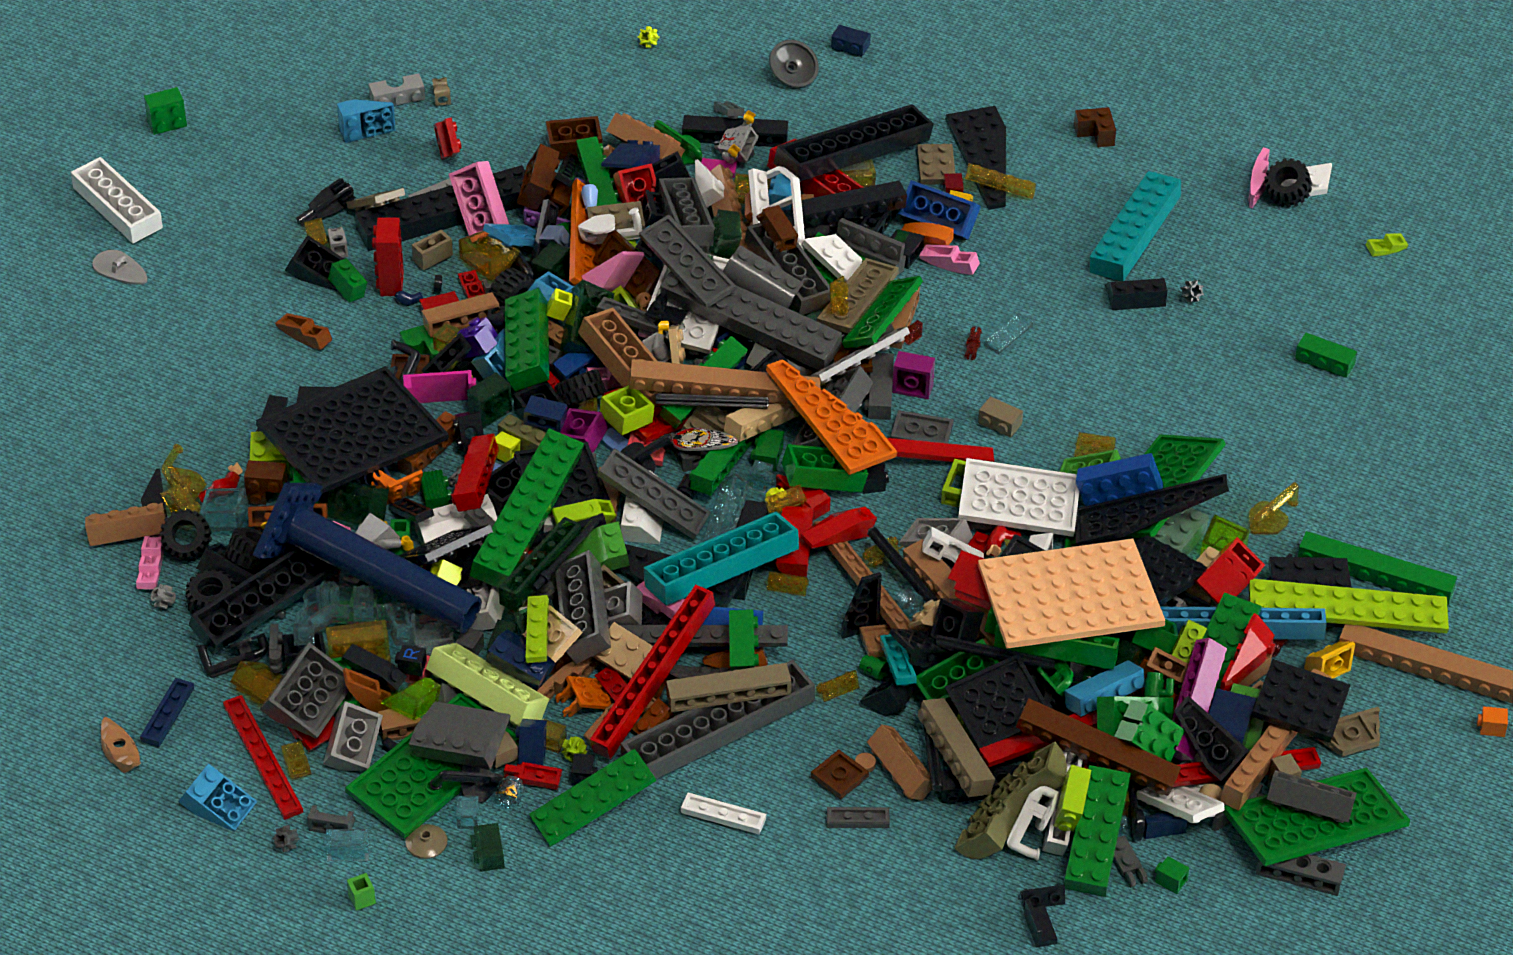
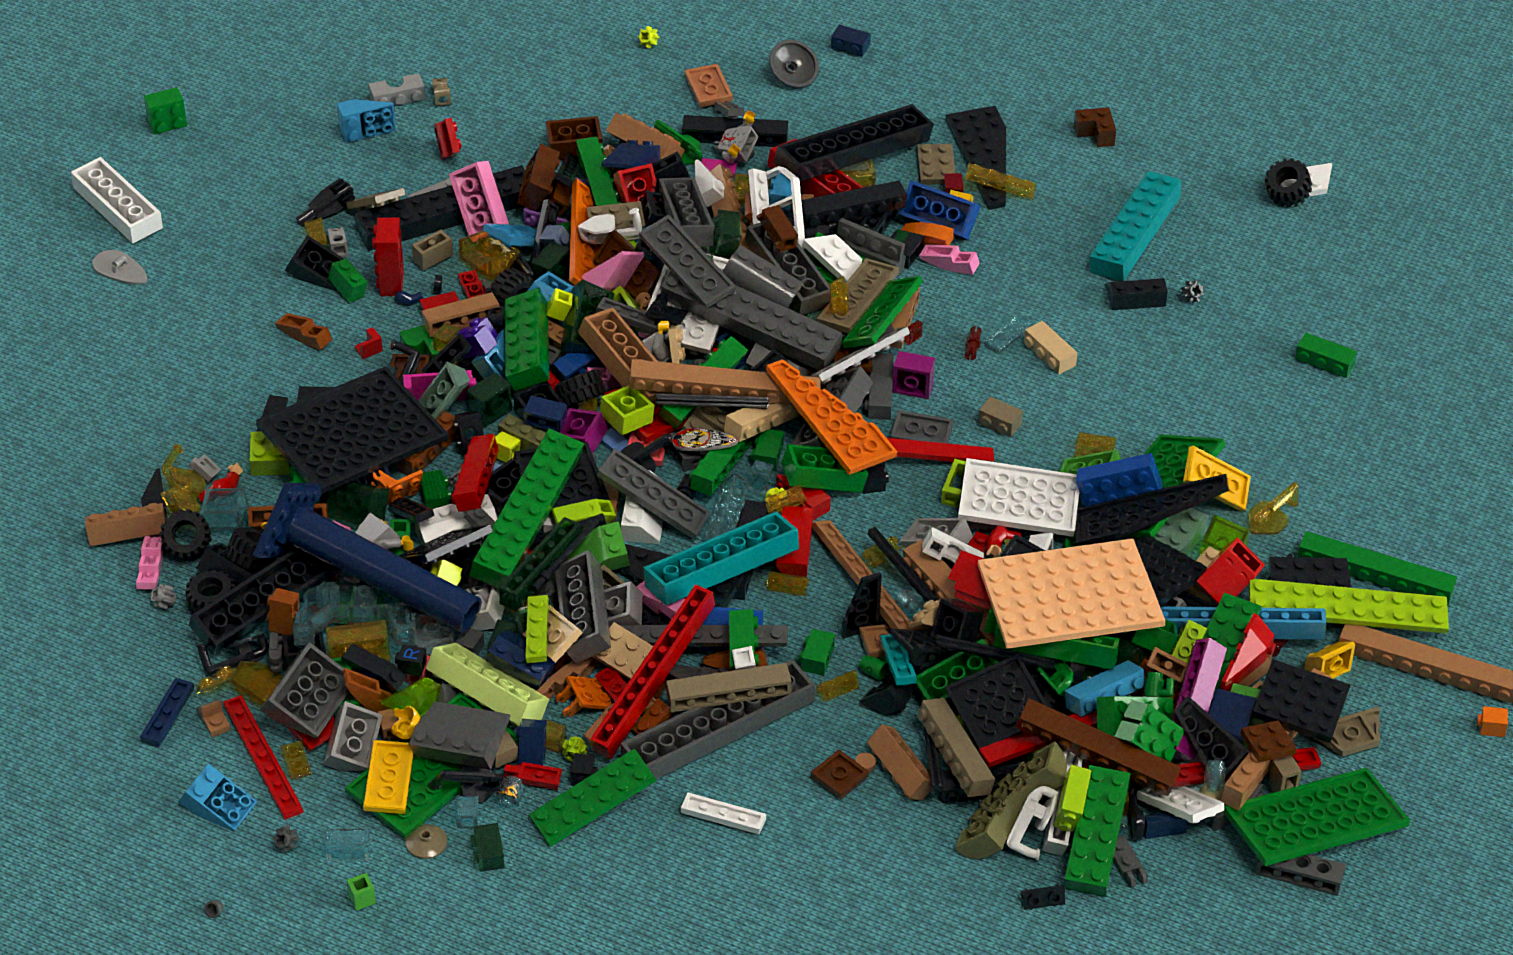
(123, 757): medium nougat piece -> none
(205, 467): none -> light grey bracket
(212, 906): none -> dark grey hinge
(214, 718): none -> medium nougat slope
(221, 677): none -> clear yellow slope
(262, 479): reddish brown brick -> none
(282, 611): none -> dark orange brick
(321, 821): dark grey hinge -> none
(371, 346): none -> red panel
(388, 777): none -> yellow tile
(407, 722): none -> yellow hair
(444, 389): none -> sand green slope
(589, 195): light blue cone -> none
(708, 85): none -> nougat plate
(743, 658): none -> white tile
(817, 652): none -> green brick
(840, 527): red wedge -> none
(858, 817): dark grey tile -> none
(1039, 925): black panel -> none
(1050, 347): none -> tan brick
(1171, 874): green brick -> none
(1203, 465): none -> yellow tile
(1214, 775): none -> clear light blue brick
(1257, 183): bright pink slope -> none
(1268, 741): none -> reddish brown plate
(1311, 796): dark grey brick -> none
(1389, 244): lime slope -> none

